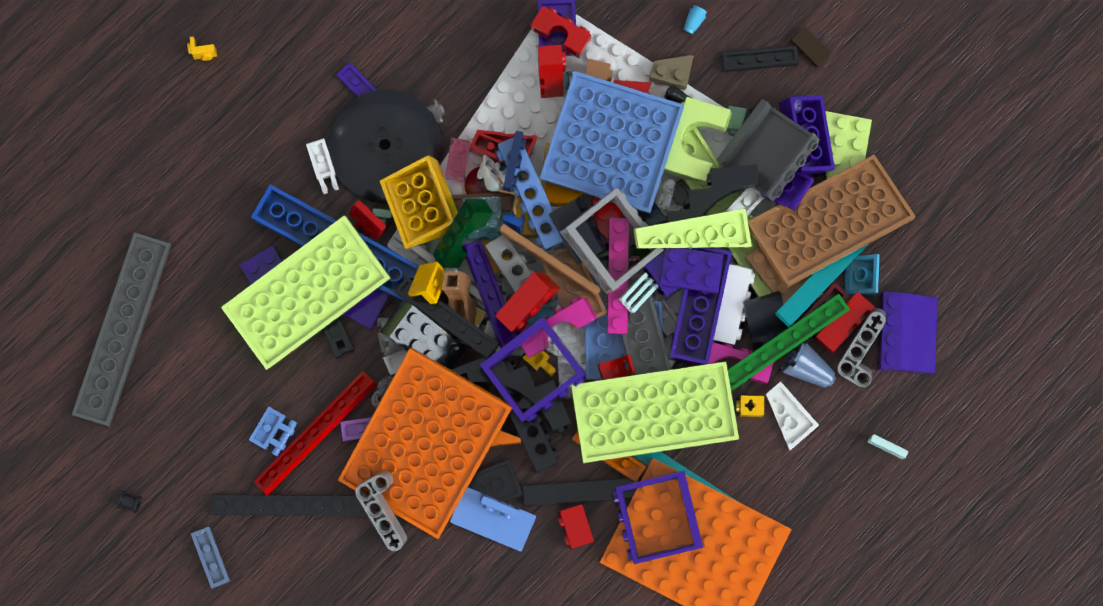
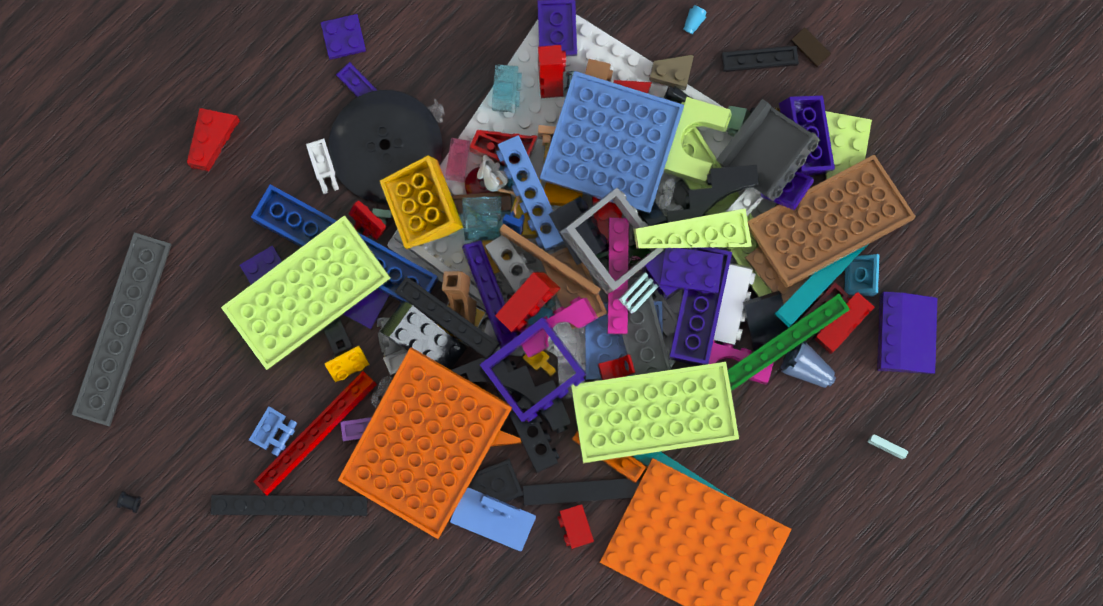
(204, 52): yellow bracket -> none
(209, 137): none -> red wedge
(210, 557): sand blue plate -> none
(343, 36): none -> dark purple plate
(347, 364): none -> yellow hinge
(385, 511): light grey beam -> none
(428, 282): yellow panel -> none
(471, 216): dark green arch -> none
(505, 93): none -> clear light blue brick
(514, 161): dark blue plate -> none
(546, 132): none -> light nougat tile
(548, 22): red arch -> none
(627, 533): dark purple window -> none
(757, 401): yellow brick -> none
(790, 415): white wing -> none
(863, 343): light grey beam -> none

